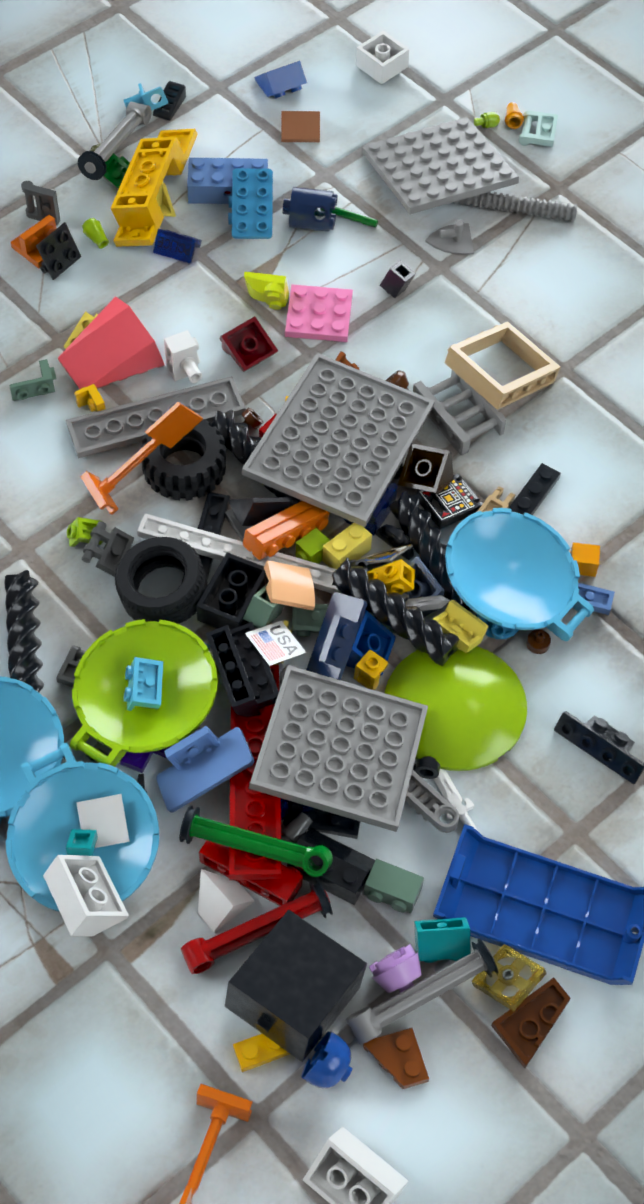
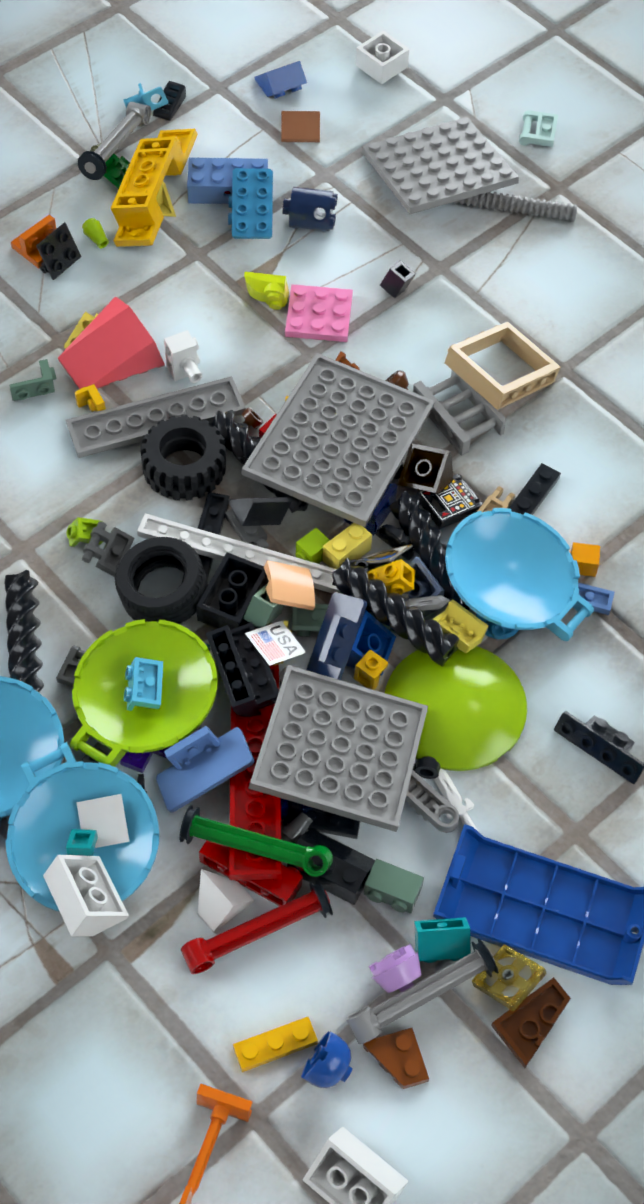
(45, 201): dark grey plate -> none
(166, 430): orange piece -> none
(176, 245): clear blue panel -> none
(248, 344): dark red slope -> none
(284, 529): orange brick -> none
(295, 985): black container -> none
(355, 216): green bar -> none
(452, 239): light grey shield -> none
(487, 120): lime cylinder -> none
(513, 116): light orange cone -> none
(538, 641): reddish brown tile -> none

